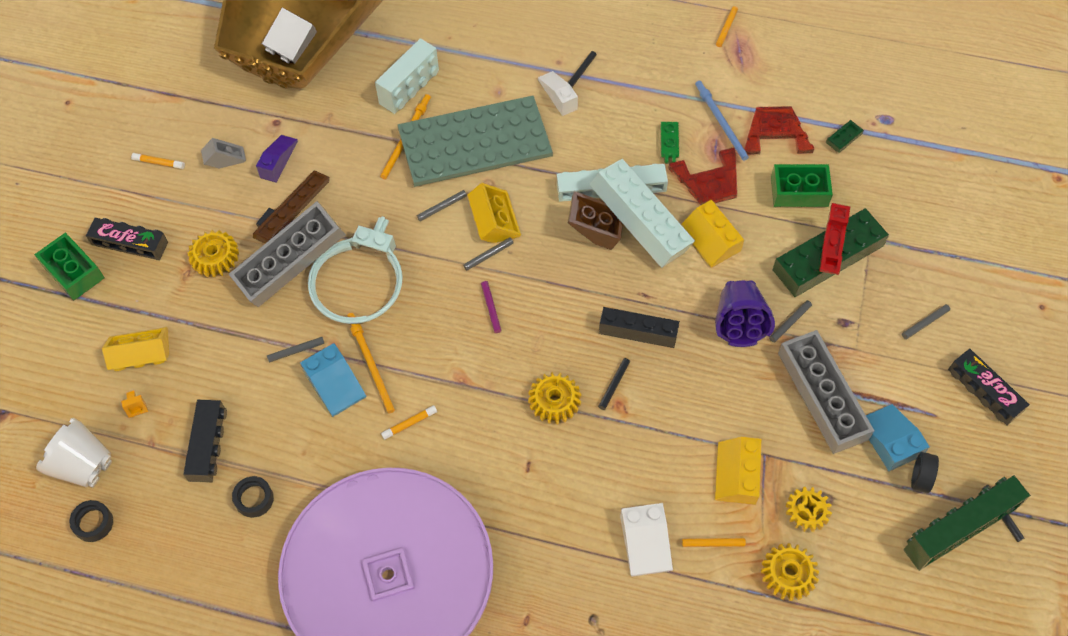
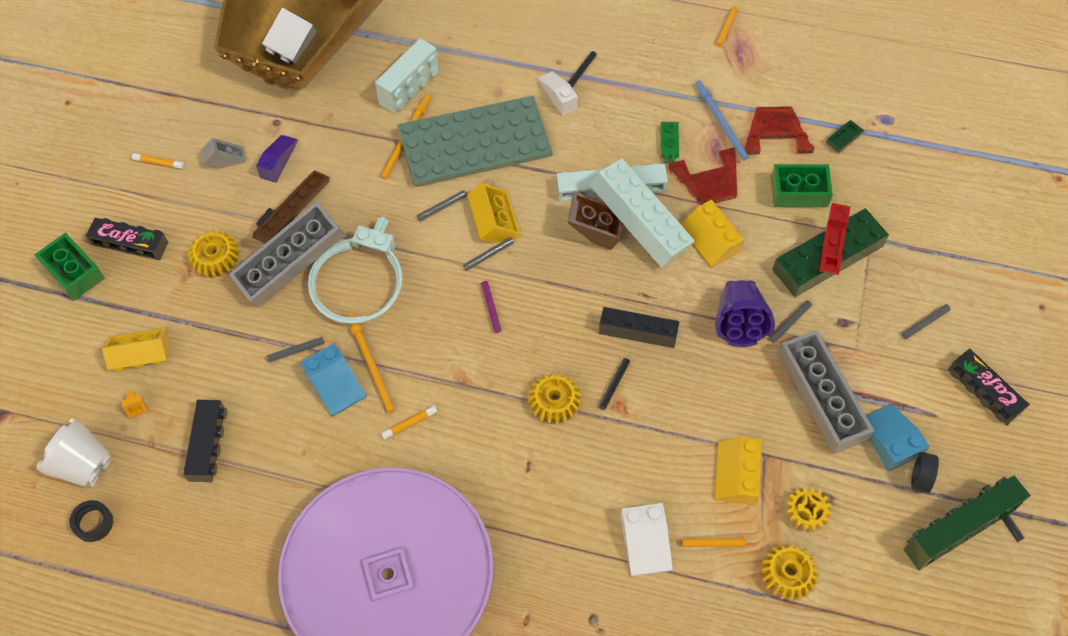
(249, 482): black tyre -> none

